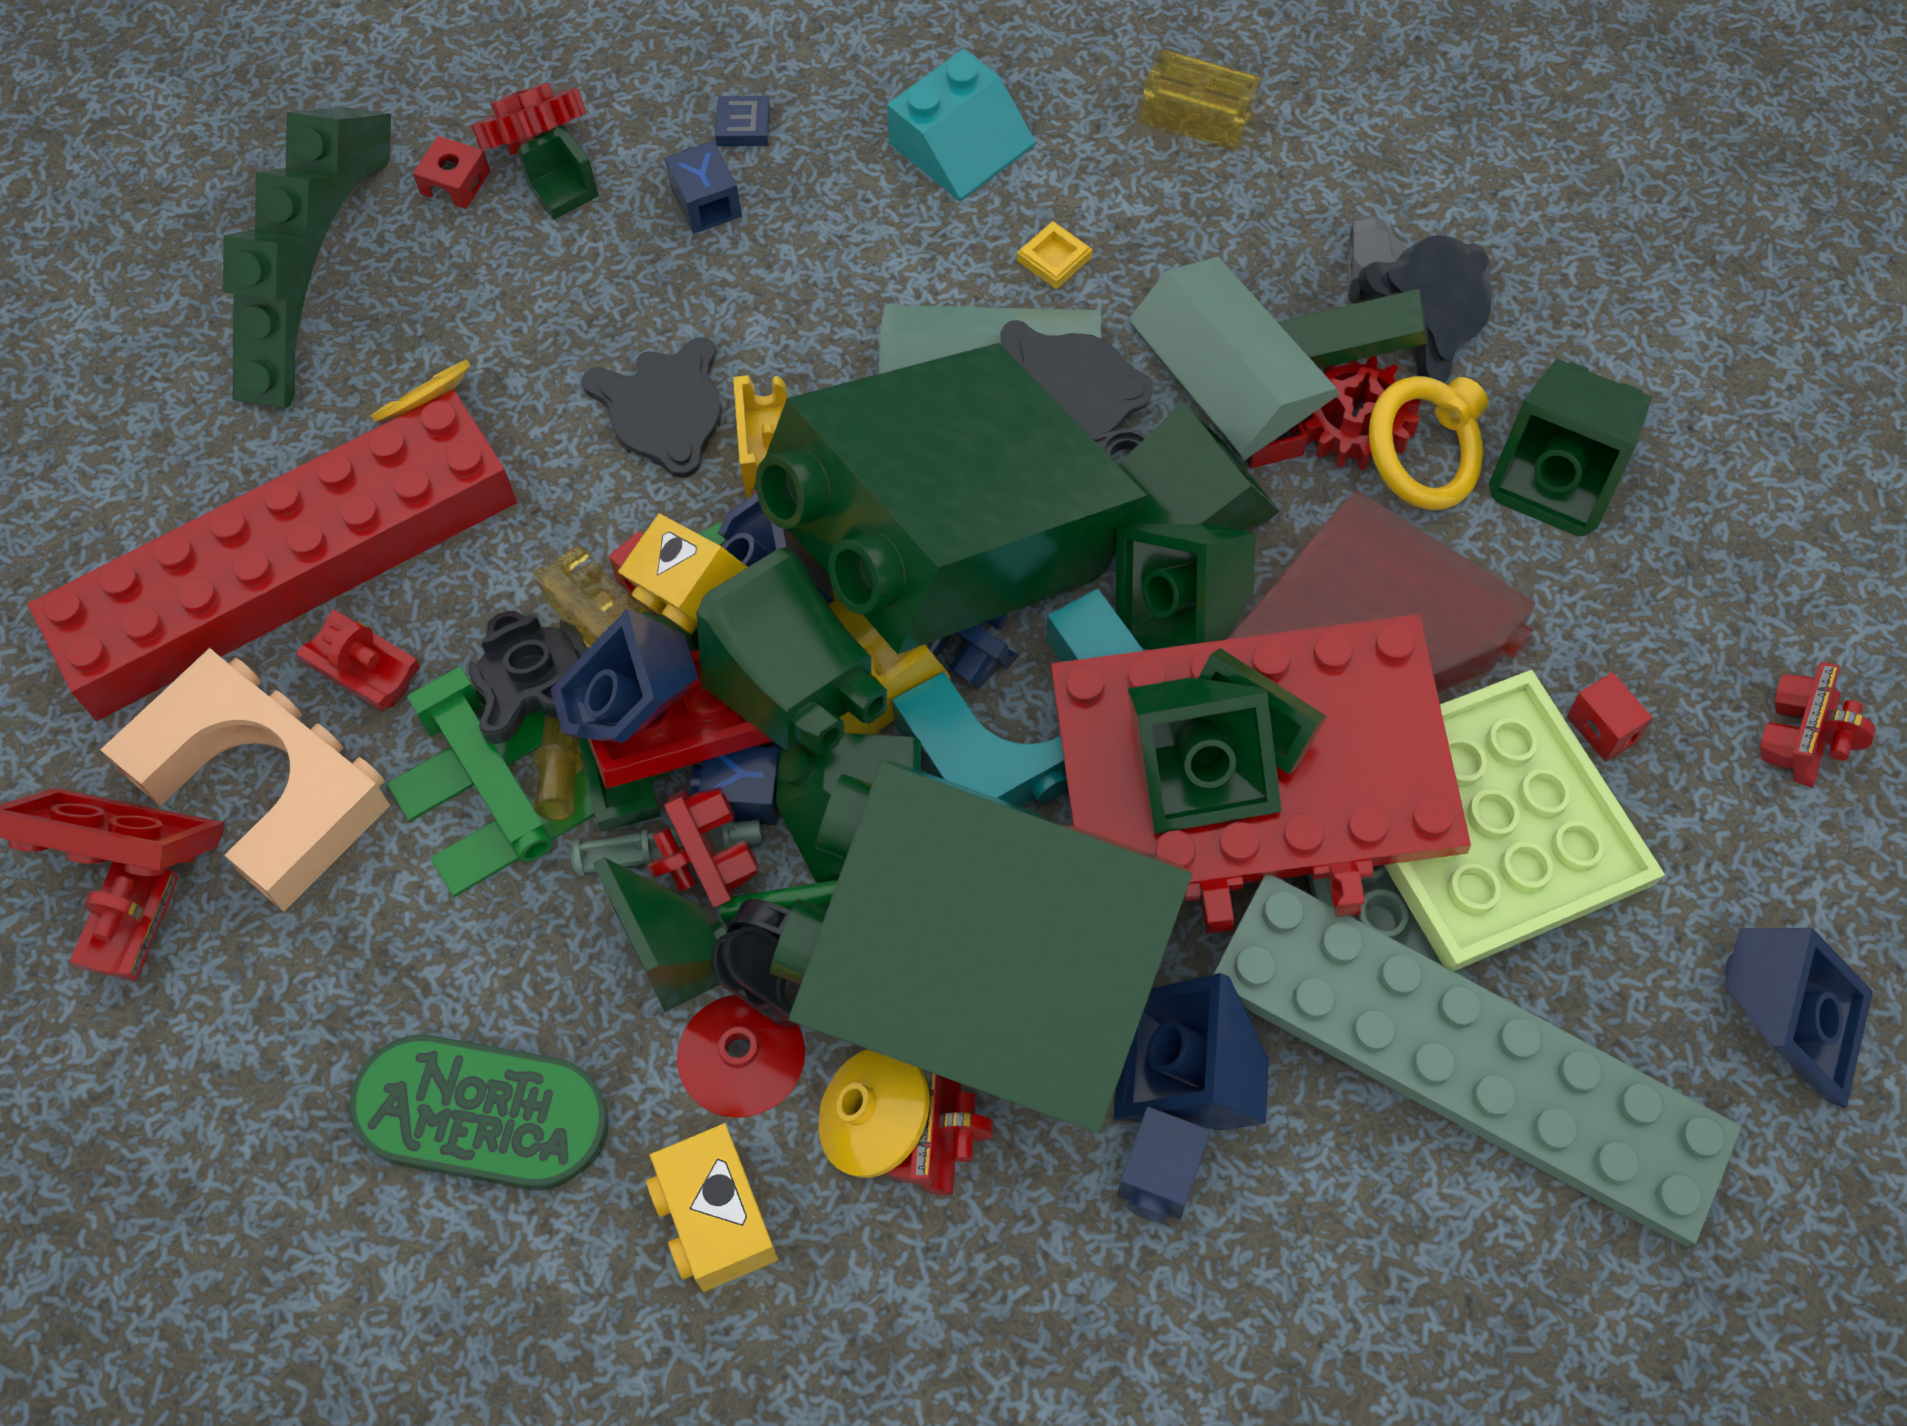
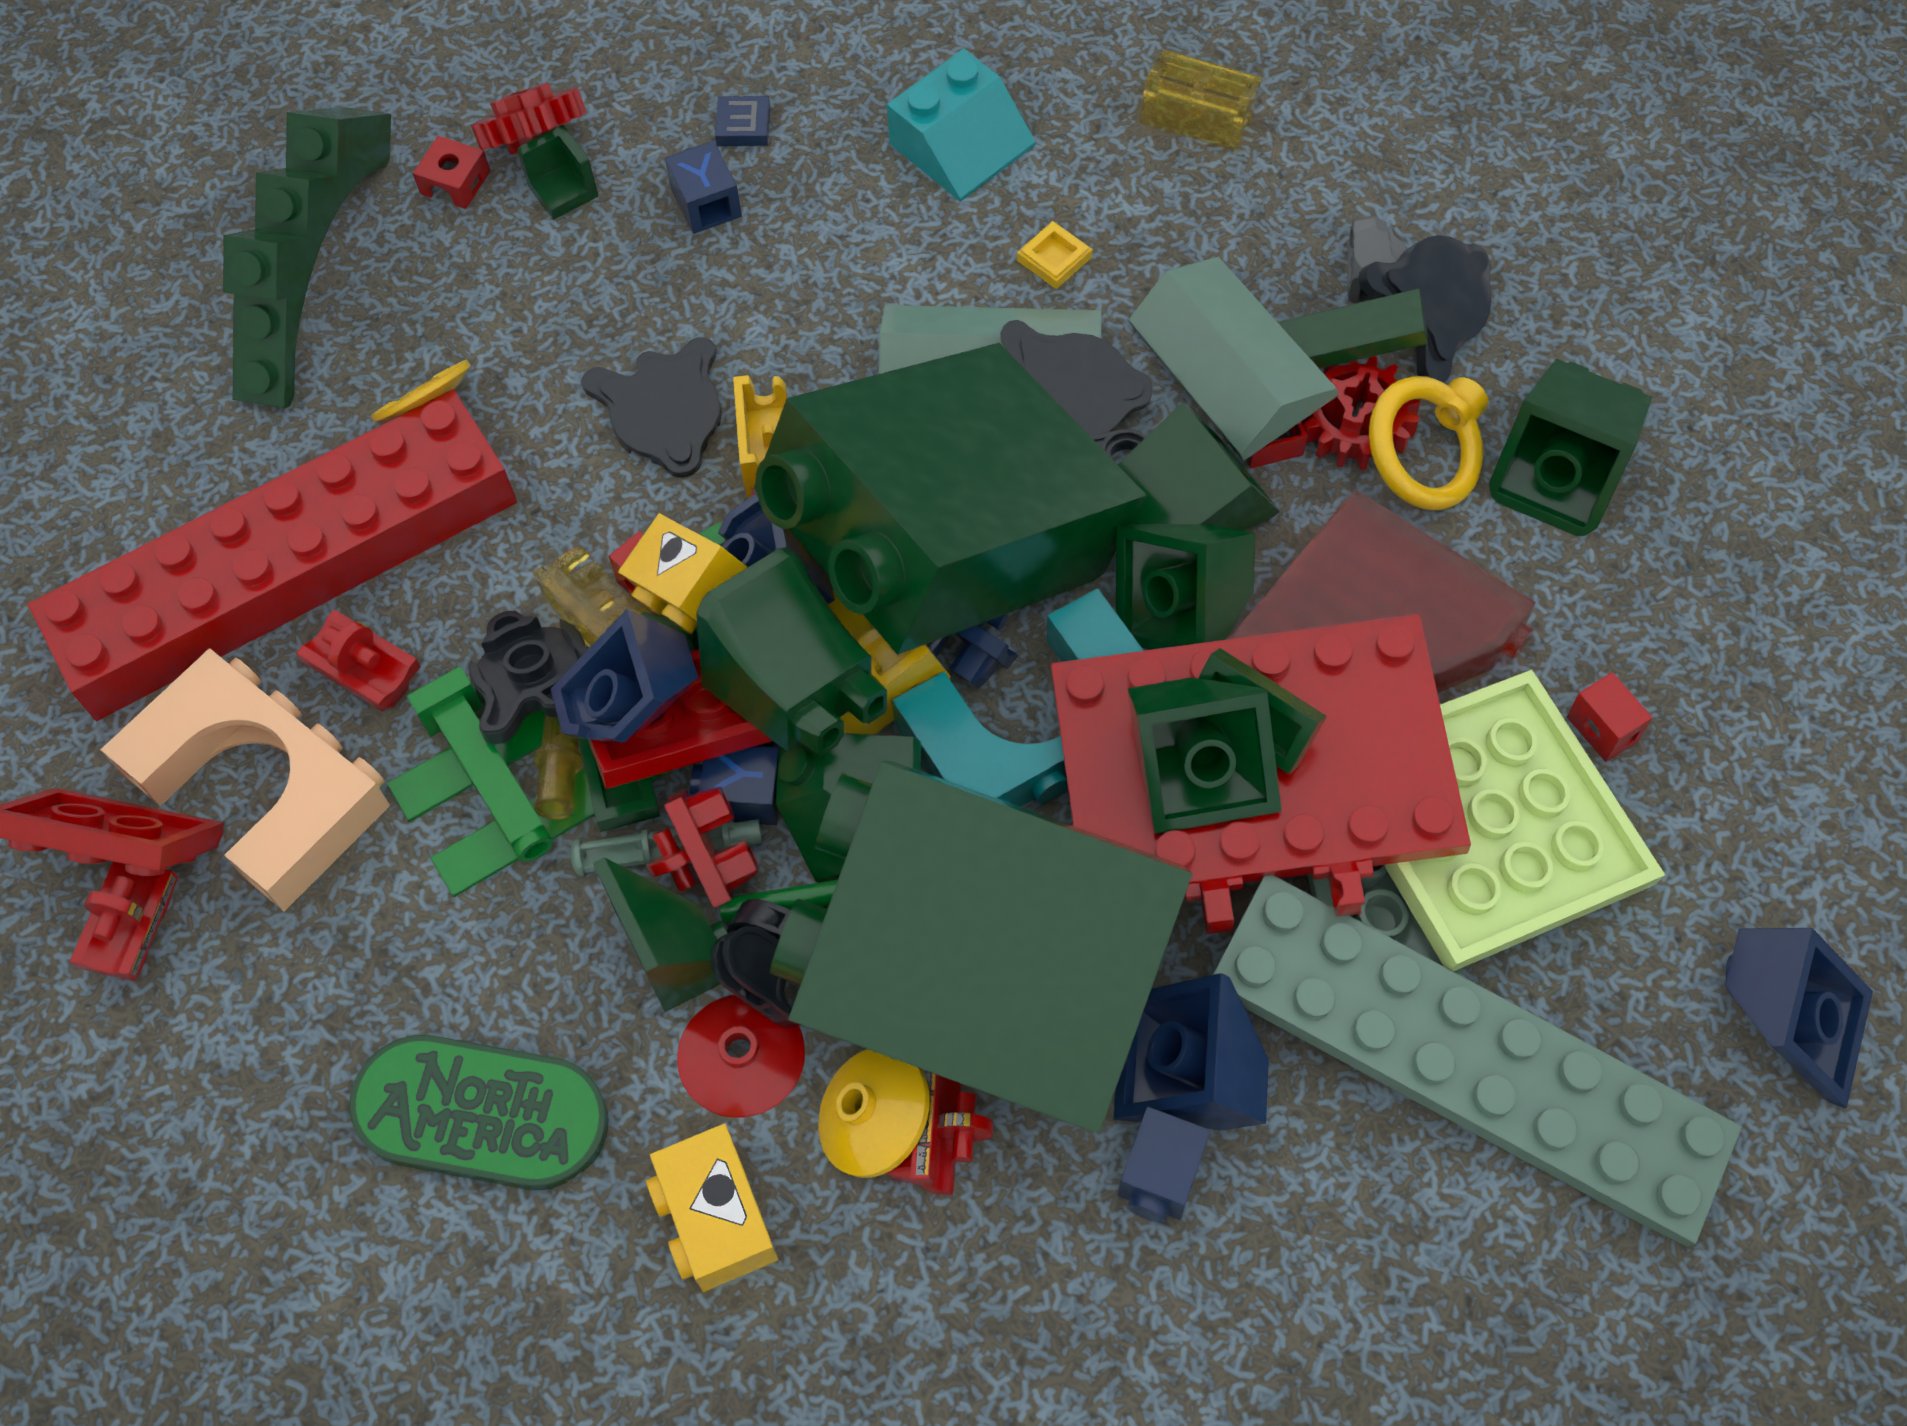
(1817, 703): red hips -> none

